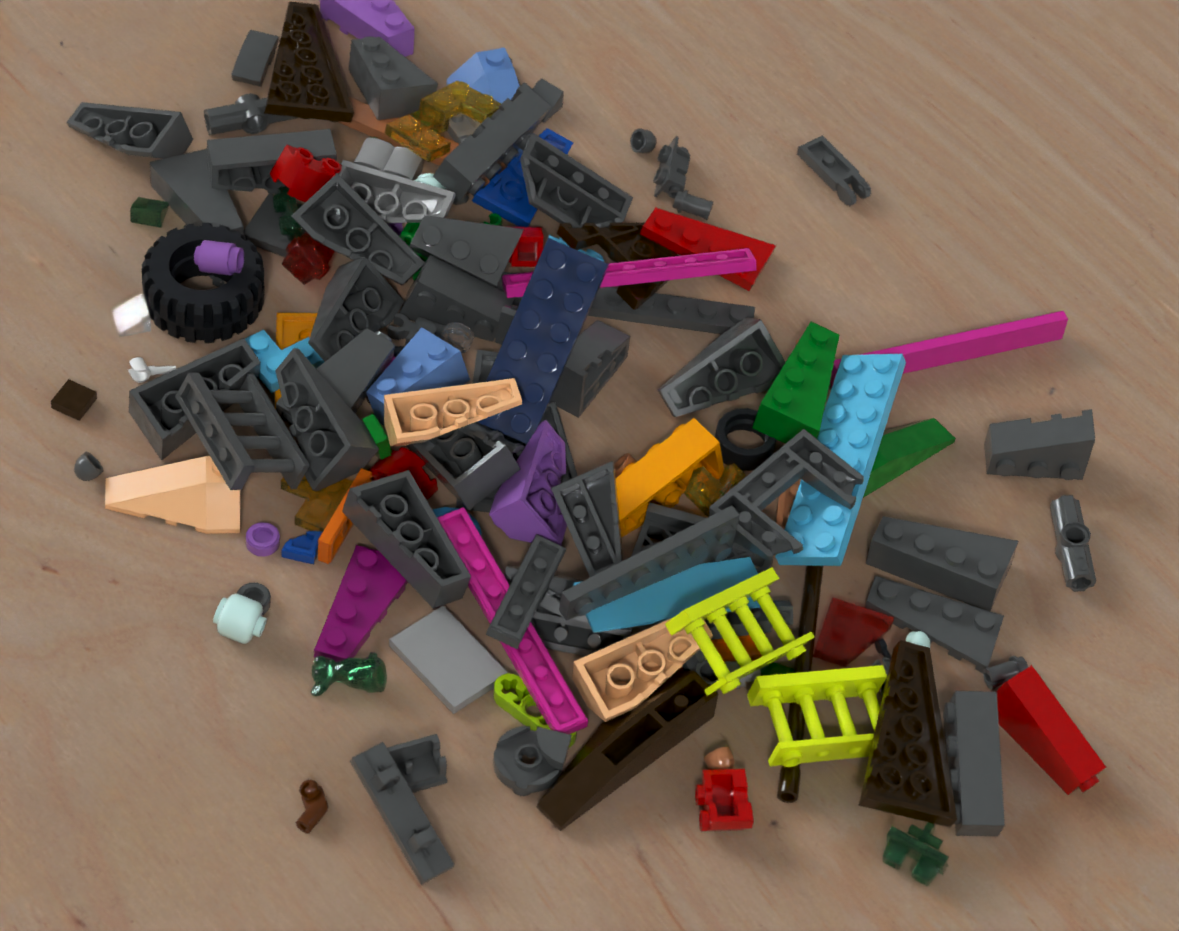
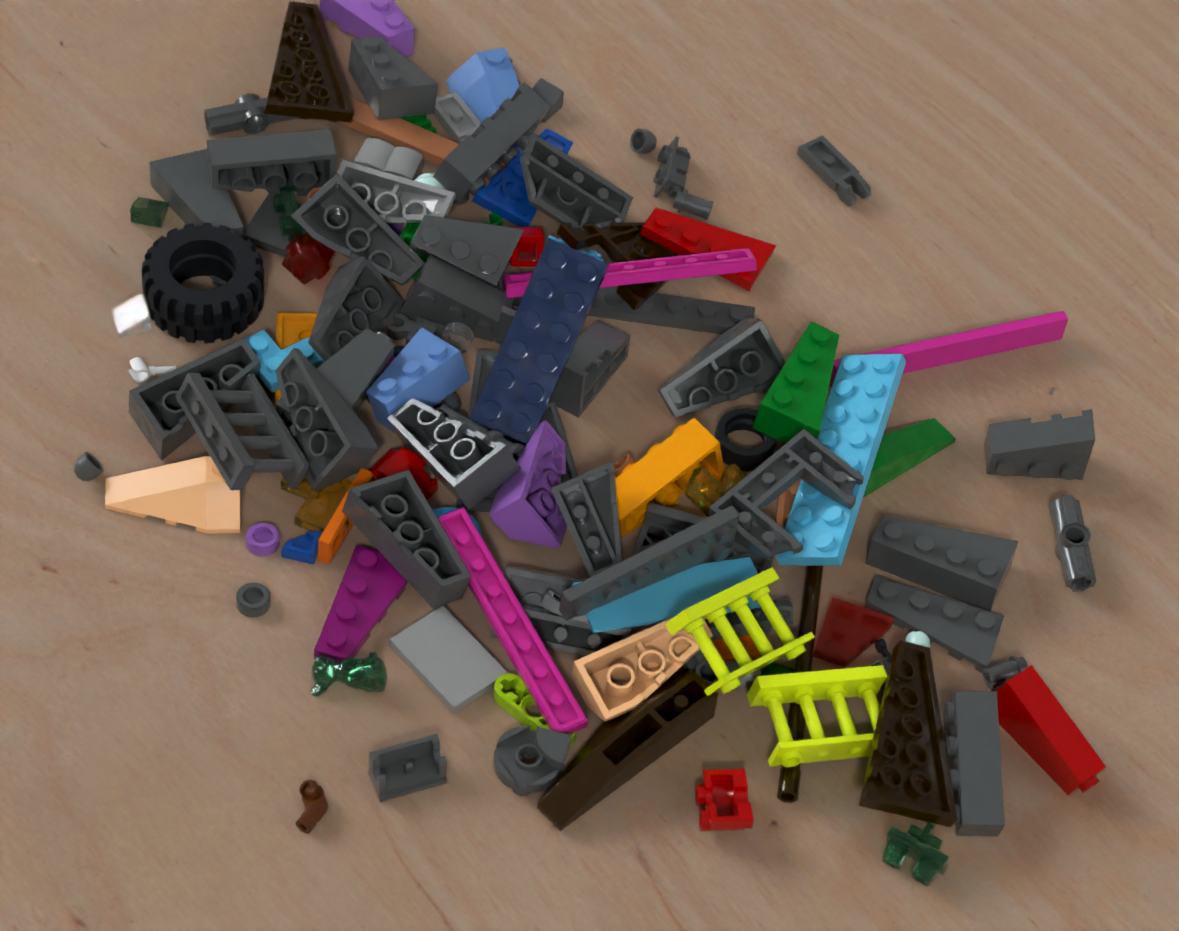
(73, 399): dark brown tile -> none
(134, 129): dark grey wedge -> none
(219, 257): medium lavender brick -> none
(239, 618): light aqua head -> none
(255, 57): dark grey slope -> none
(302, 172): red cylinder -> none
(378, 436): green tile -> none
(402, 813): dark grey hinge -> none
(420, 134): clear yellow plate -> none
(434, 412): light nougat wedge -> none
(457, 99): clear yellow plate -> none
(526, 591): dark grey tile -> none
(720, 759): nougat hinge -> none

